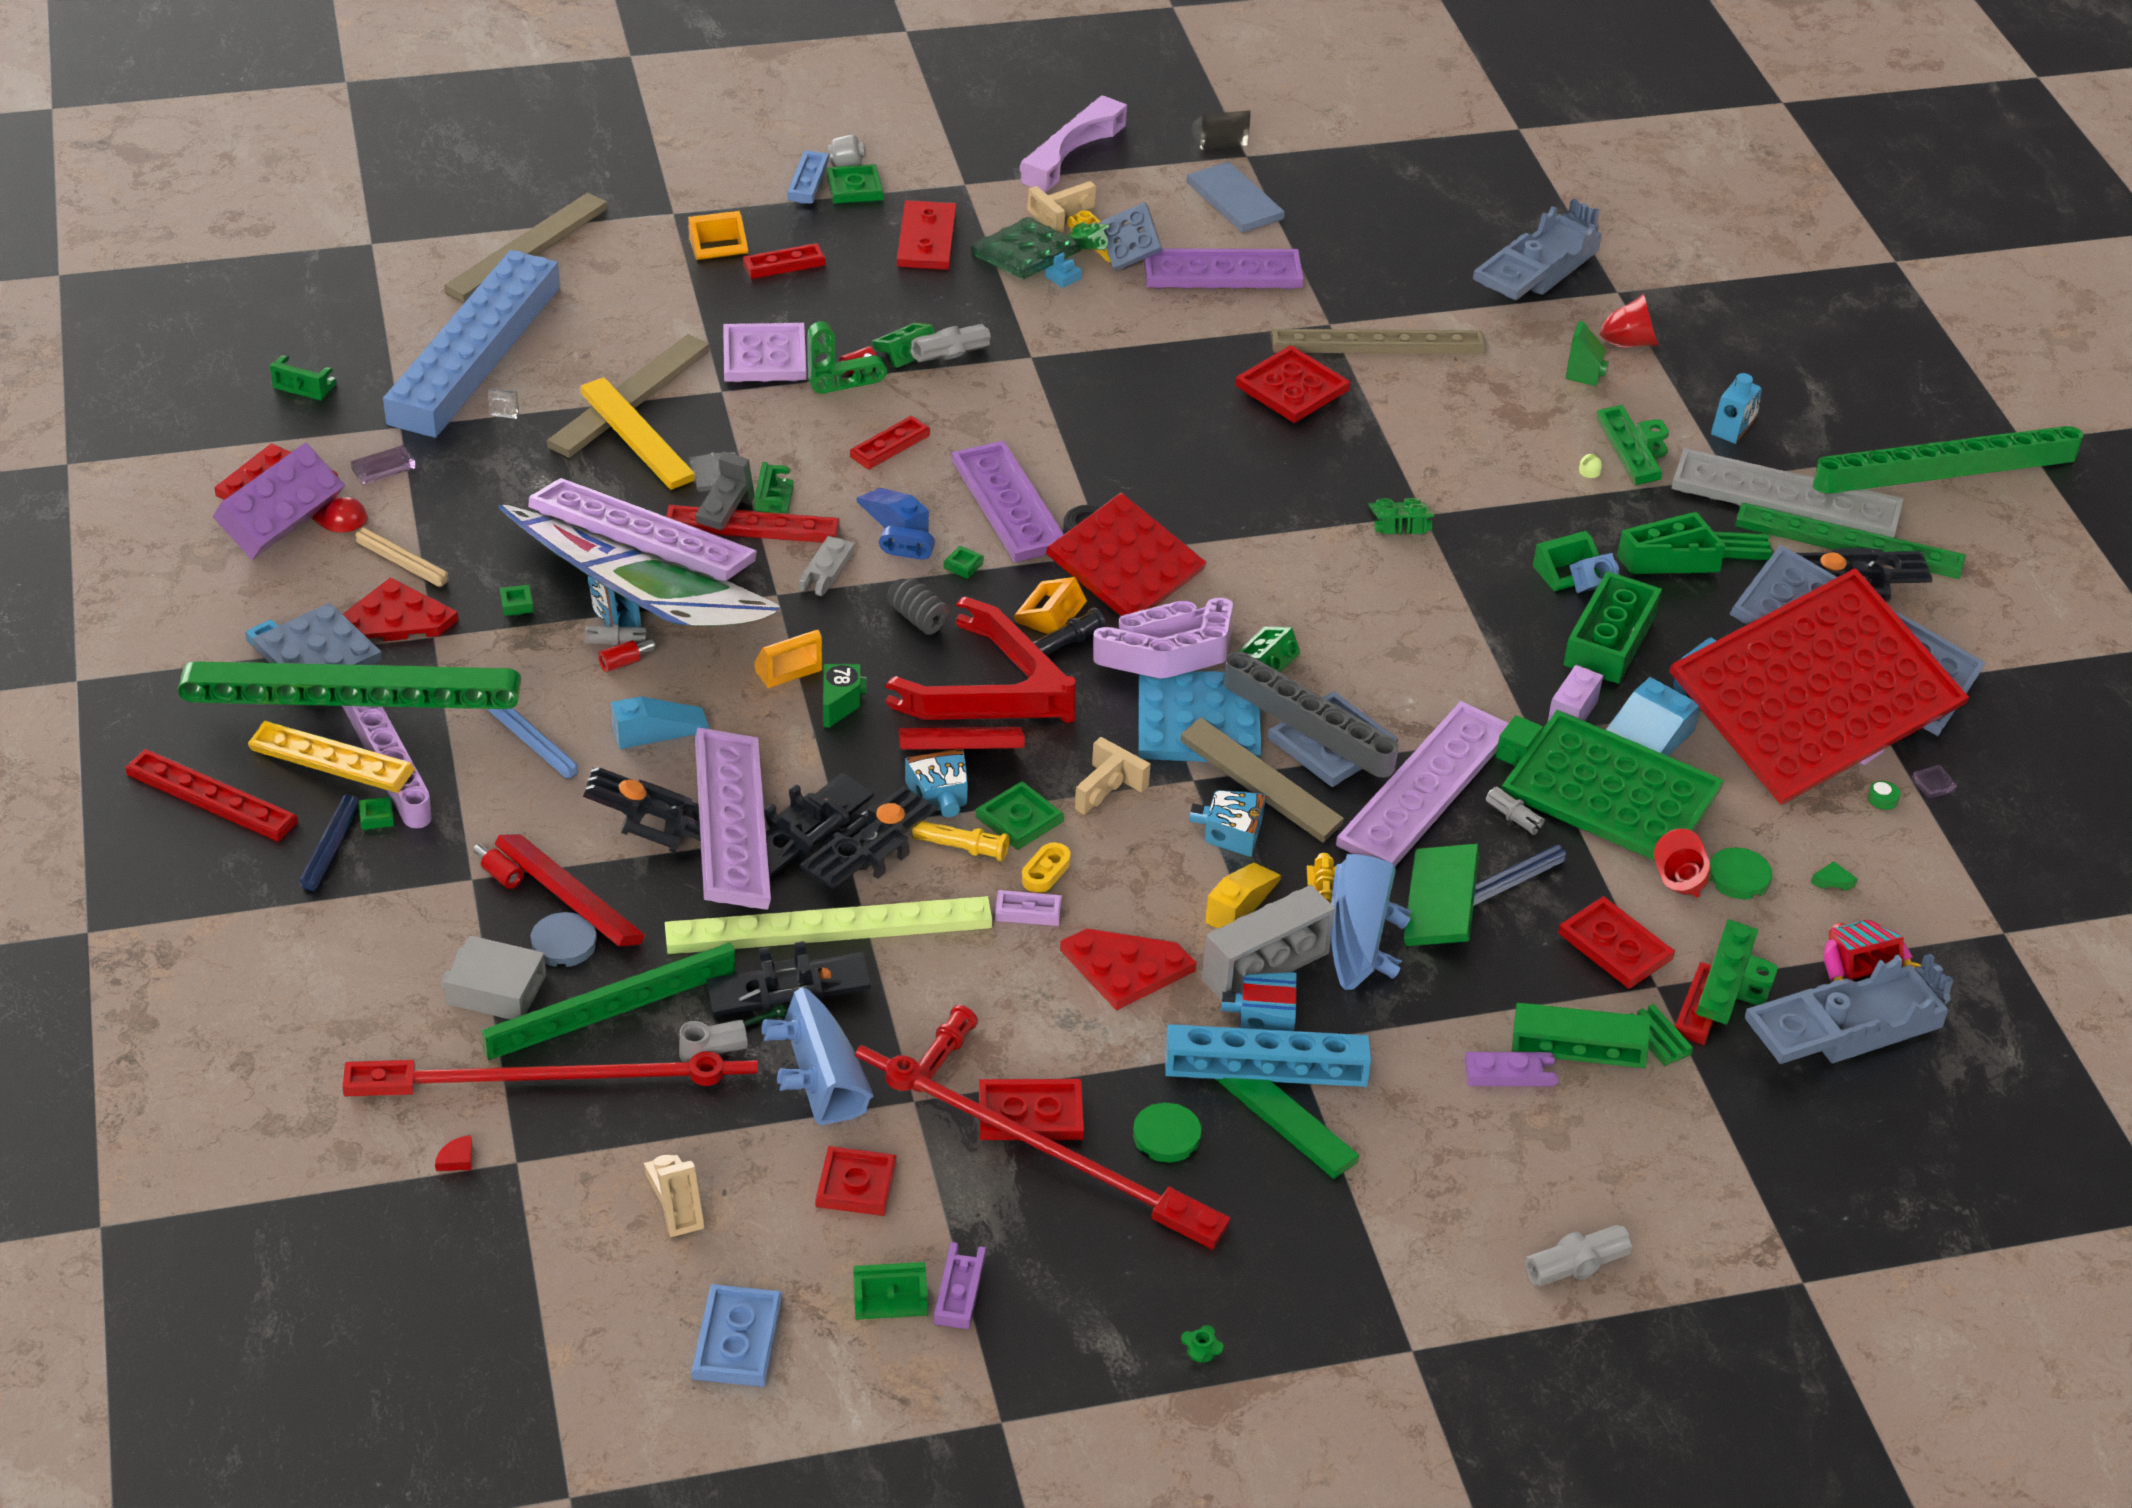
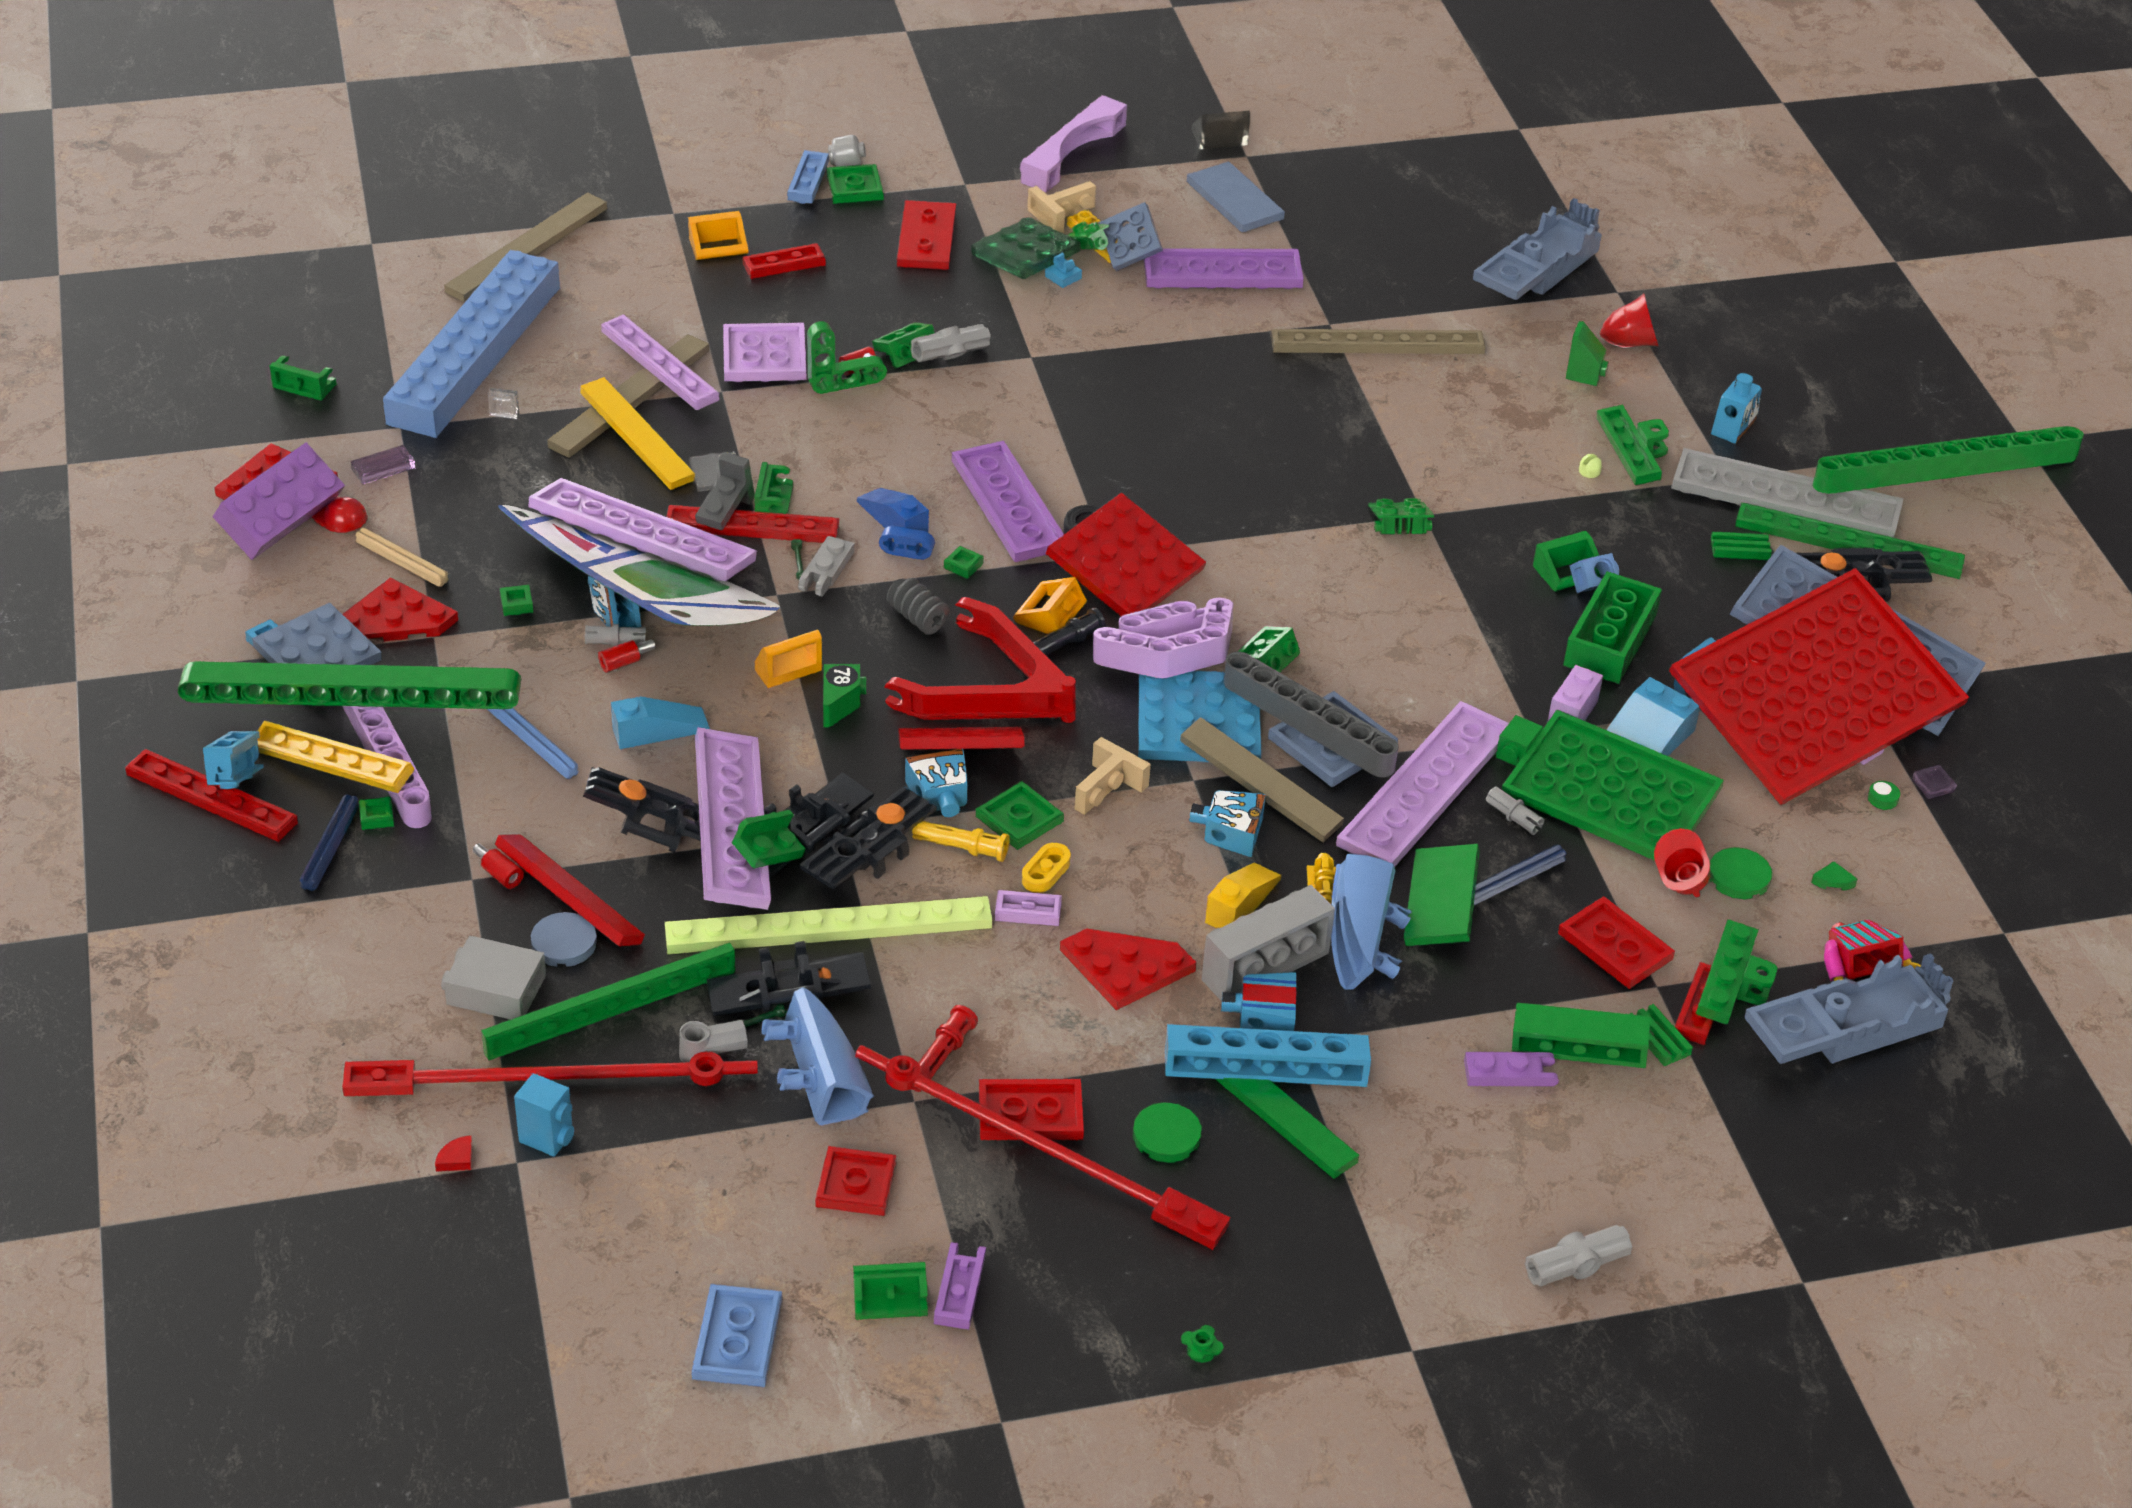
(232, 759): none -> dark azure hinge
(544, 1115): none -> dark azure brick
(660, 362): none -> lavender tile
(678, 1193): tan bracket -> none
(767, 840): none -> green bracket
(796, 545): none -> dark green hinge
(889, 442): red tile -> none
(1292, 383): red plate -> none
(1671, 546): green wedge -> none

